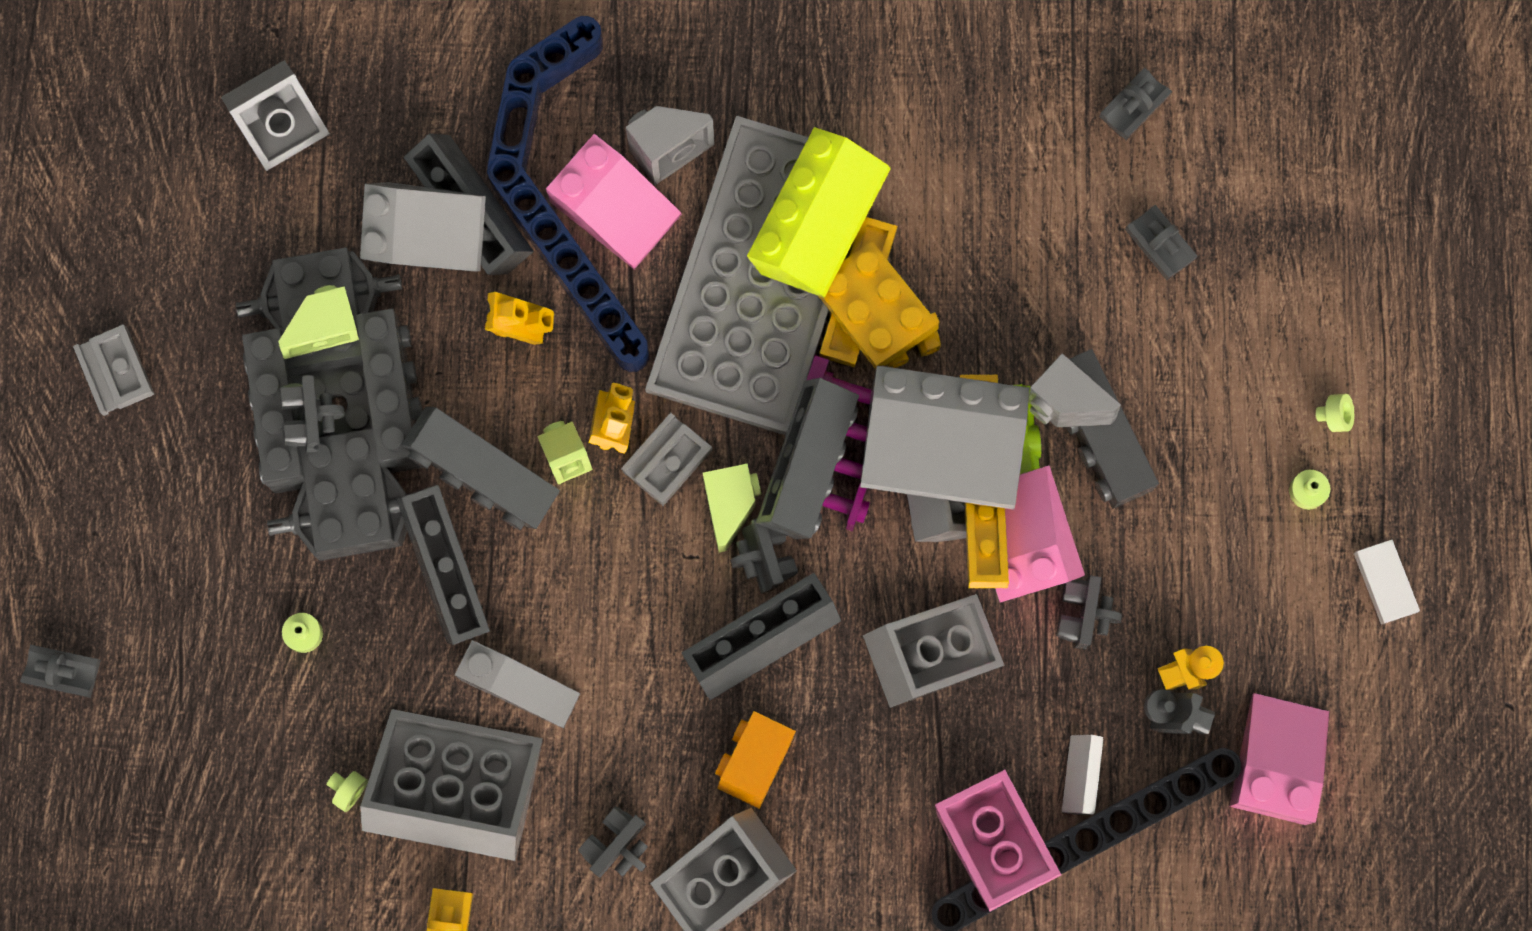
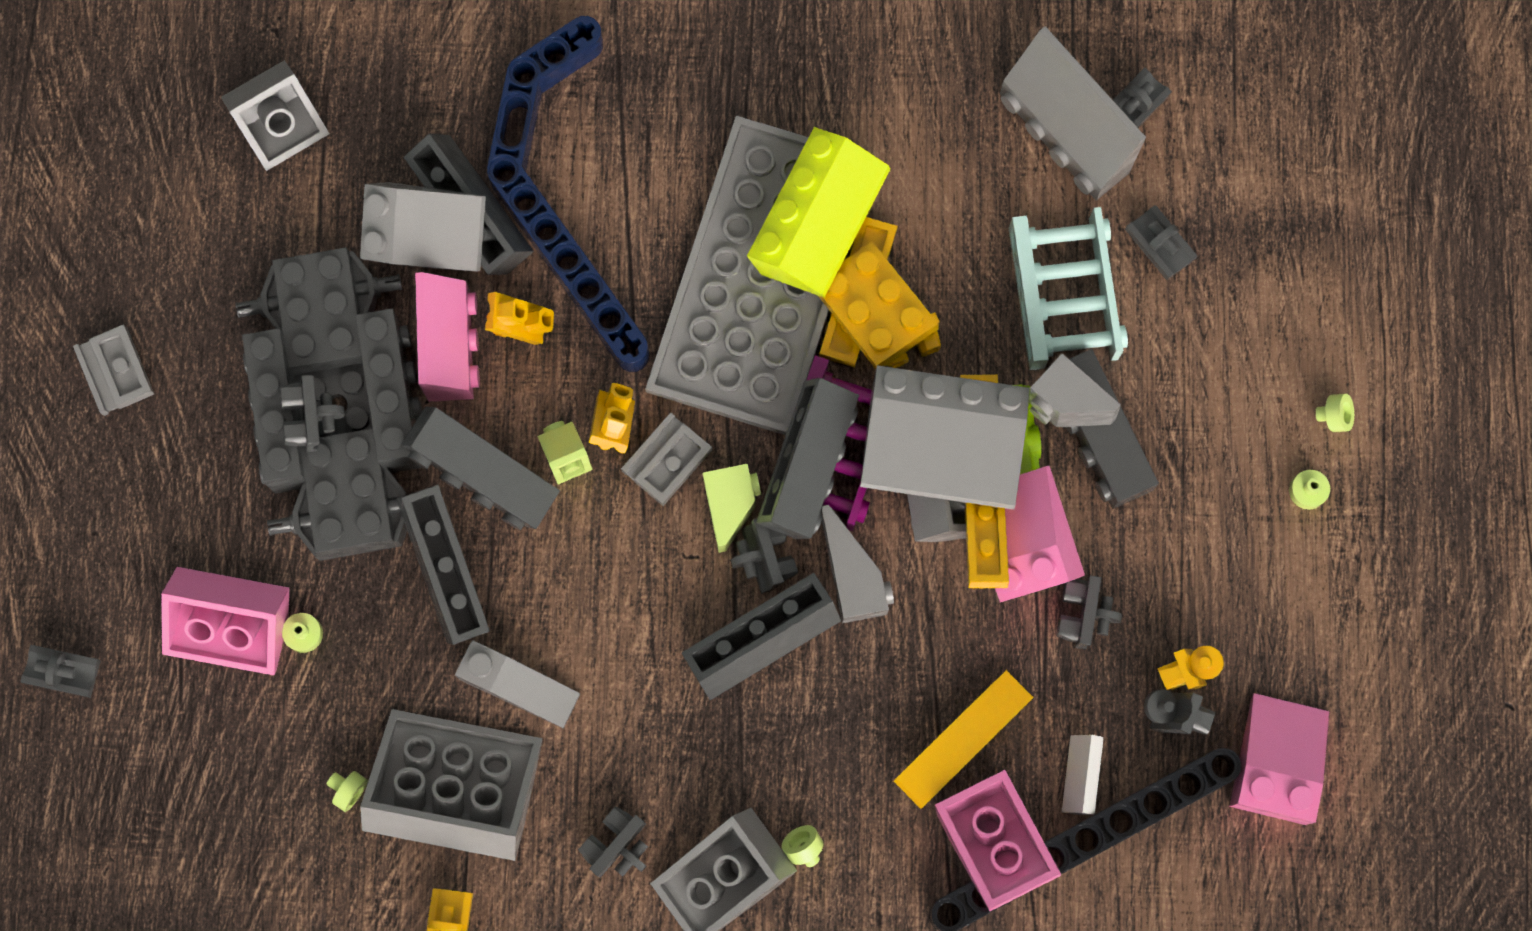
(224, 620): none -> bright pink slope
(319, 323): yellowish green slope -> none
(446, 338): none -> bright pink slope
(612, 201): bright pink slope -> none
(668, 139): light grey slope -> none
(755, 759): light orange brick -> none
(803, 846): none -> yellowish green tile
(855, 576): none -> light grey slope
(933, 650): light grey slope -> none
(963, 739): none -> yellow slope
(1037, 310): none -> light aqua fence
(1071, 115): none -> light grey slope
(1386, 582): white tile -> none

